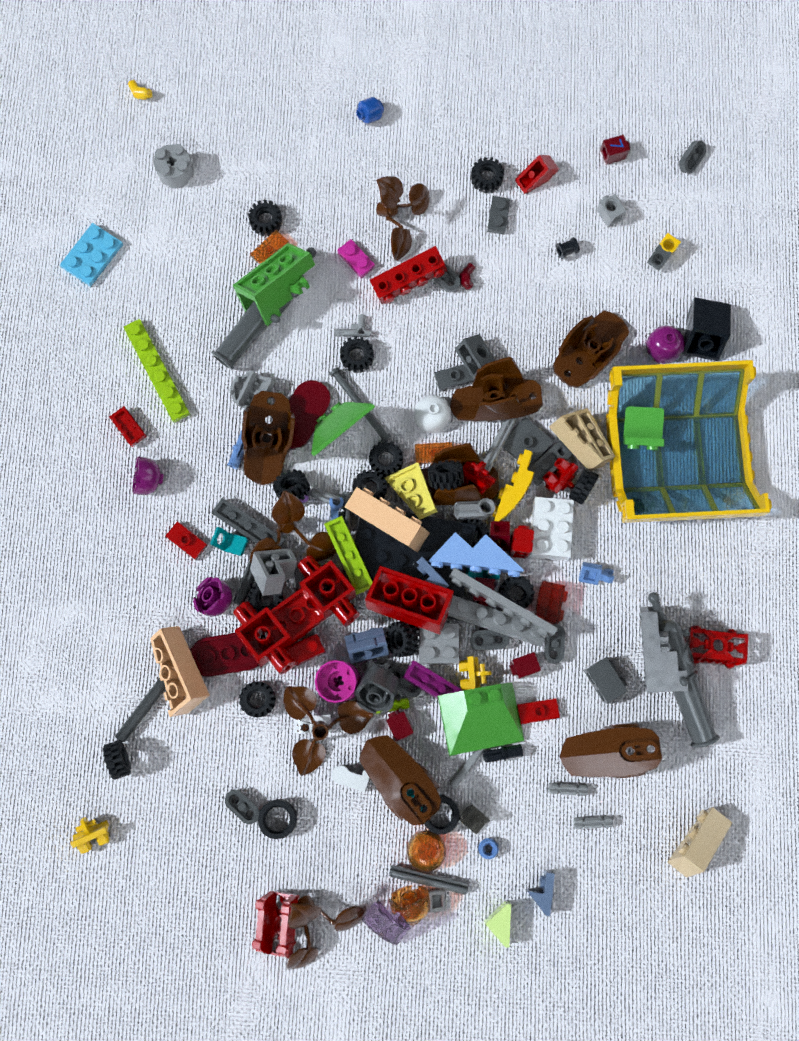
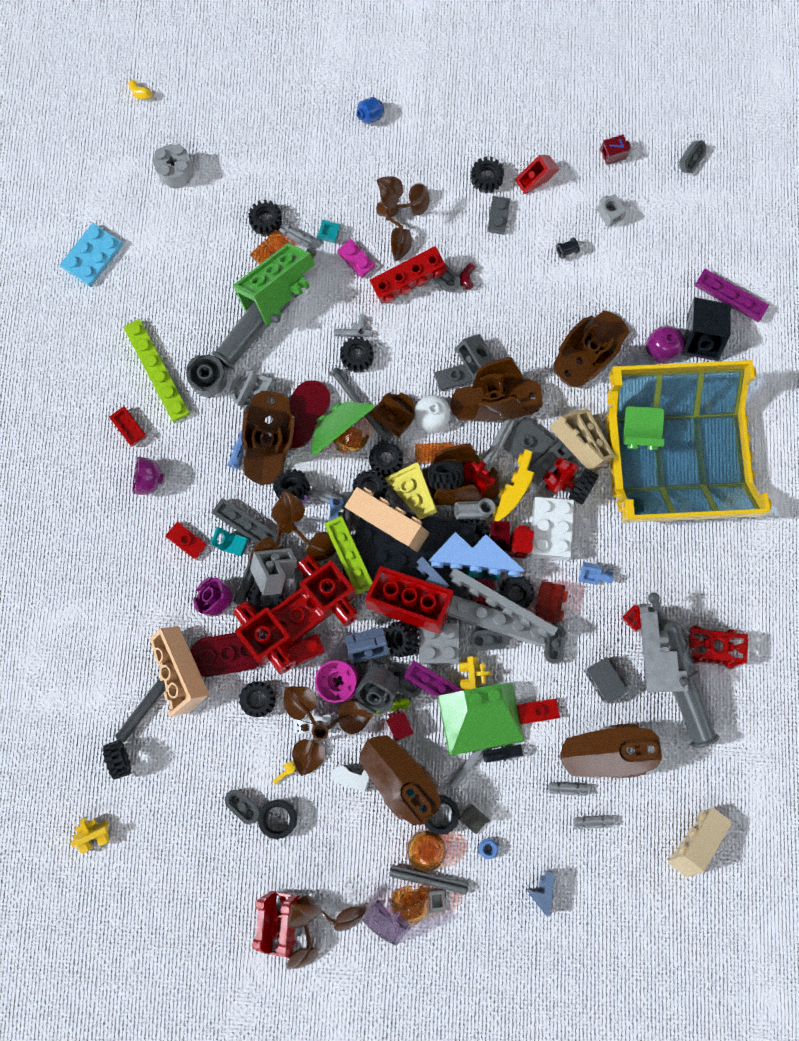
(209, 366): none -> dark grey brick
(290, 767): none -> yellow hand
(295, 235): none -> light grey axle
(328, 231): none -> teal plate
(351, 440): none -> clear orange cylinder
(395, 412): none -> reddish brown slope
(499, 923): yellowish green slope -> none
(524, 666): dark red brick -> none
(632, 618): none -> red plate
(663, 251): leg -> none
(731, 294): none -> magenta plate

